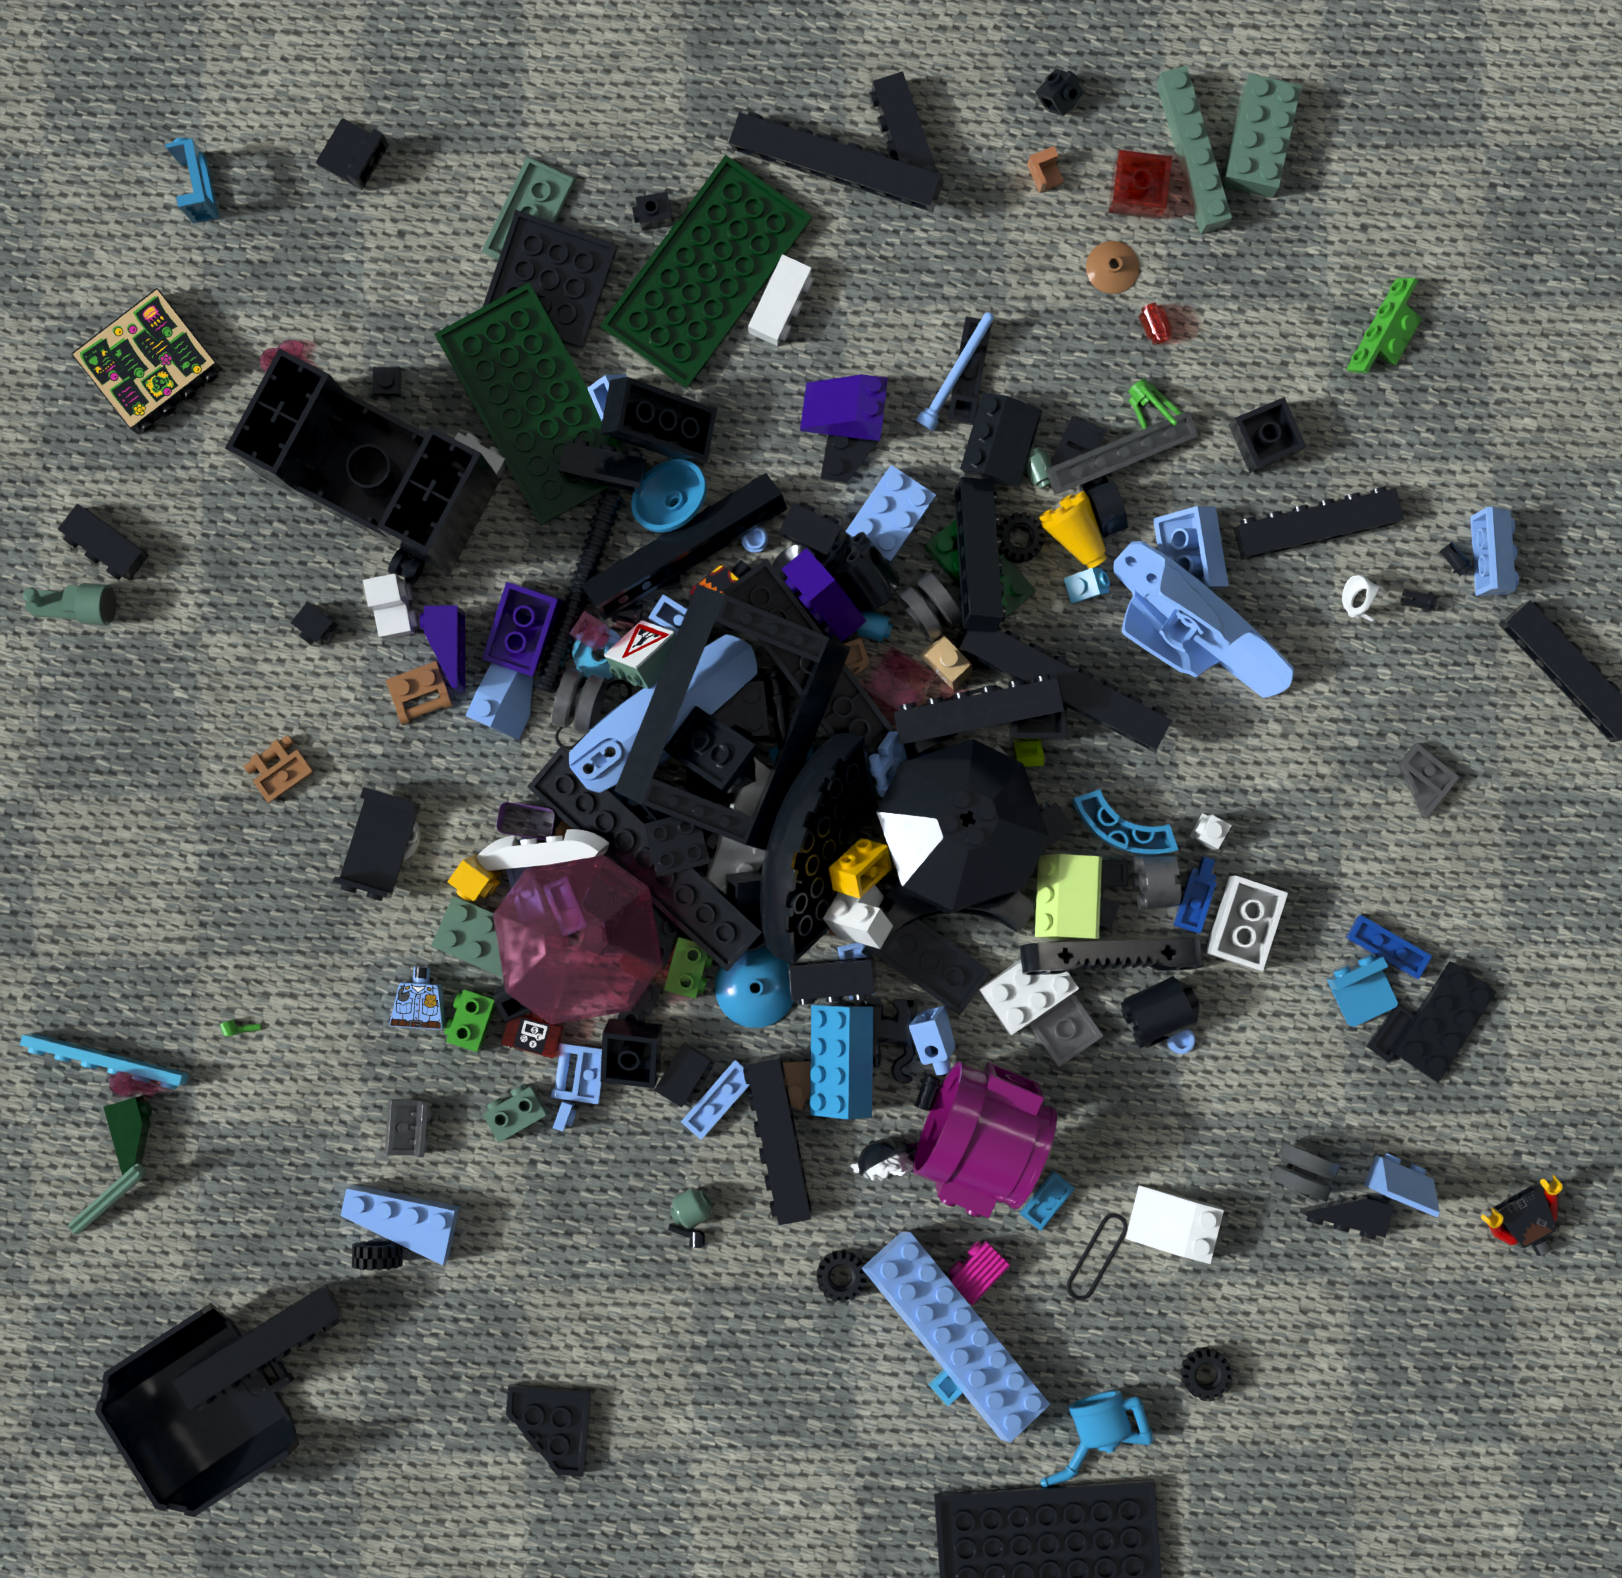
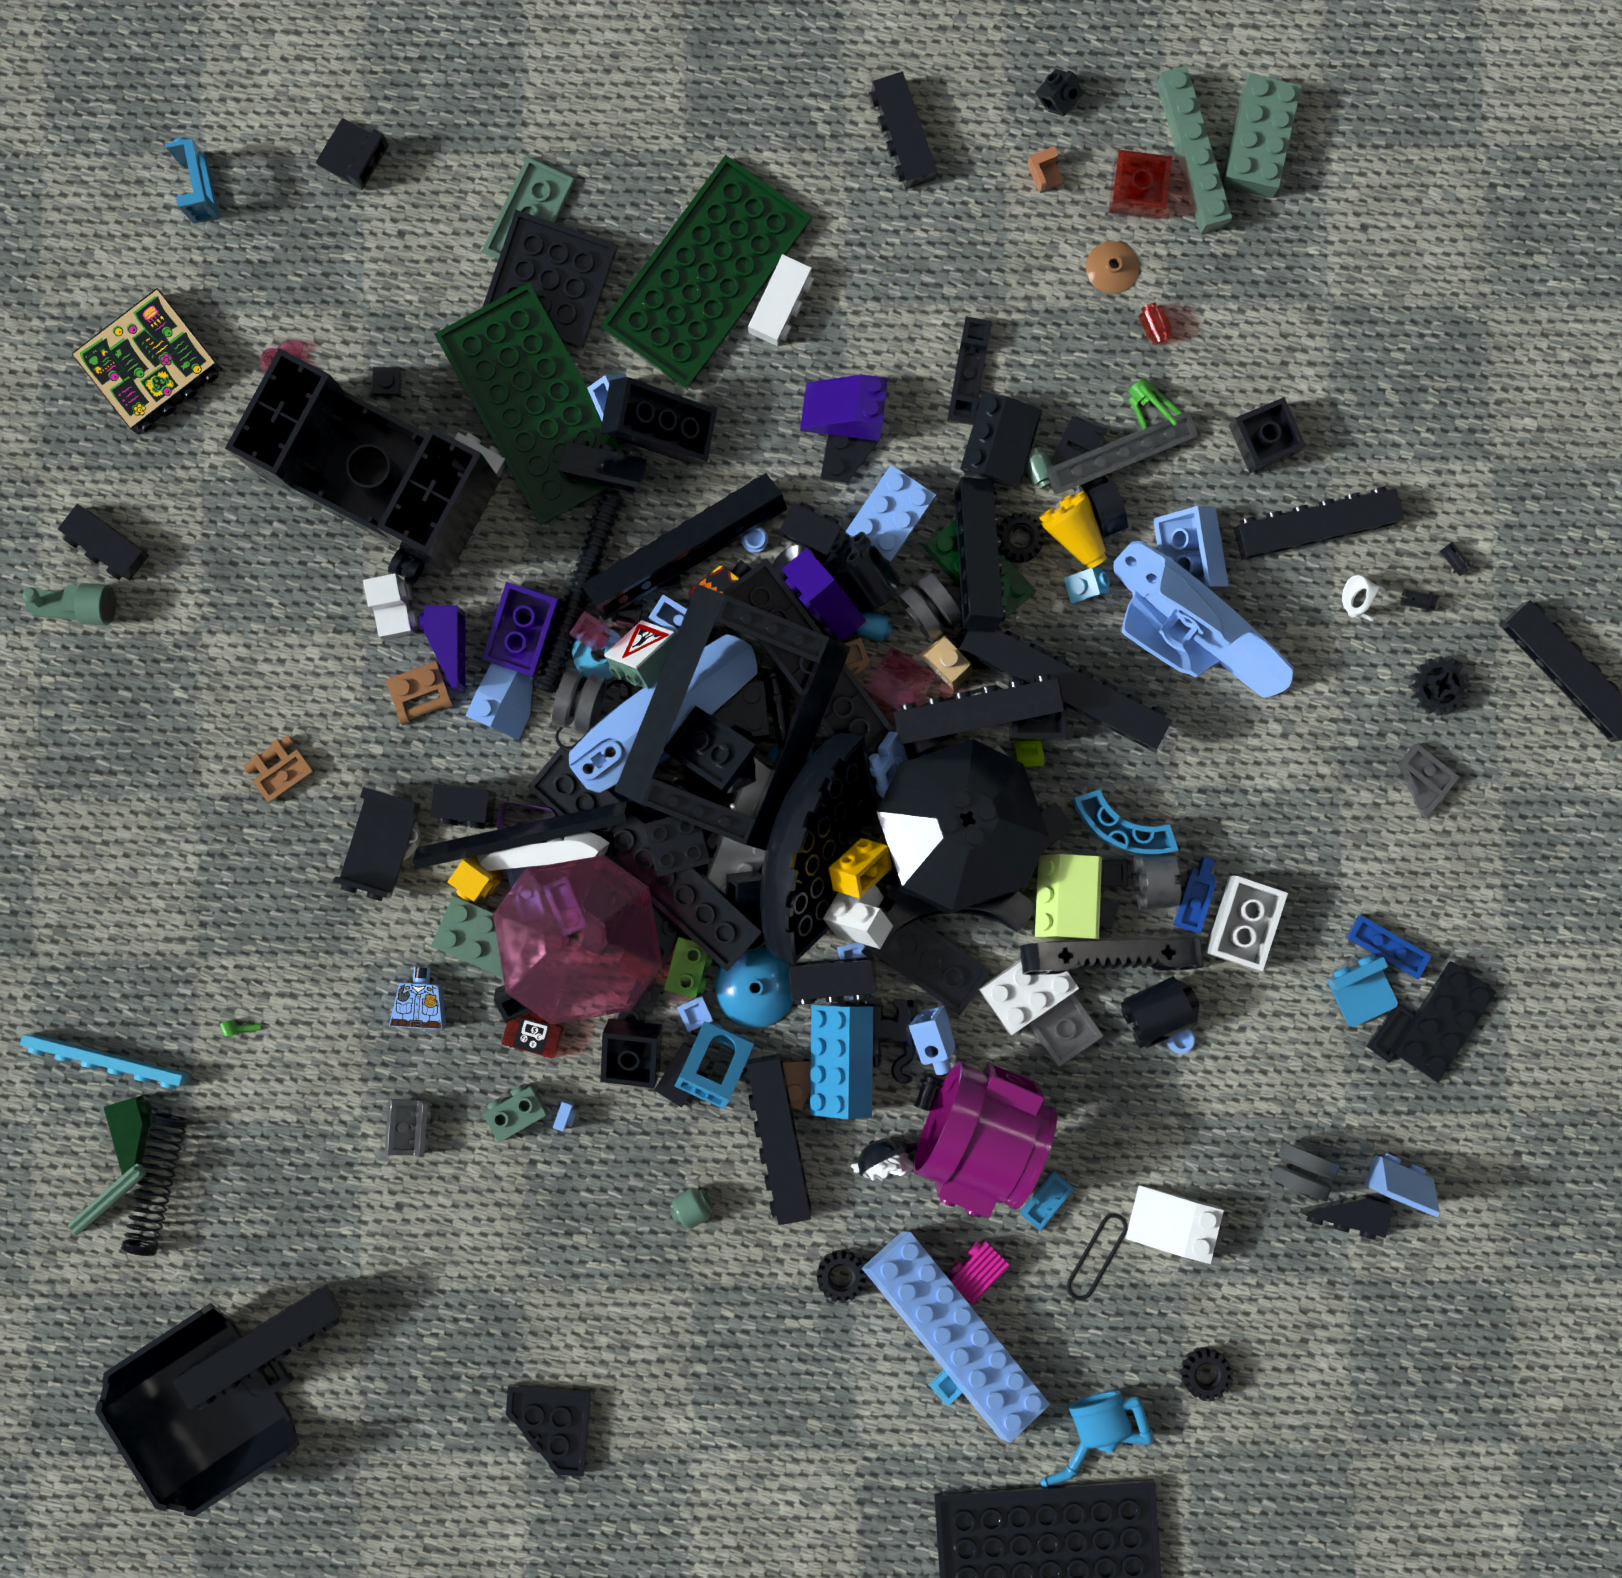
(123, 1083): clear pink plate -> none
(132, 1245): none -> black piece
(314, 625): black brick -> none
(377, 1255): black tyre -> none
(406, 1220): light blue wedge -> none
(463, 804): none -> black brick
(470, 1020): bright green brick -> none
(521, 835): none -> black tile
(587, 1074): light blue plate -> none
(653, 211): black brick -> none
(669, 495): dark azure dish -> none
(695, 1013): none -> light blue plate
(697, 1238): black hand -> none
(703, 1087): none -> dark azure panel
(716, 1100): light blue plate -> none
(836, 161): black brick -> none
(930, 416): light blue piece -> none
(1210, 831): white brick -> none
(1389, 330): bright green bracket -> none
(1434, 696): none -> black gear
(1494, 552): light blue slope -> none
(1527, 1217): torso -> none

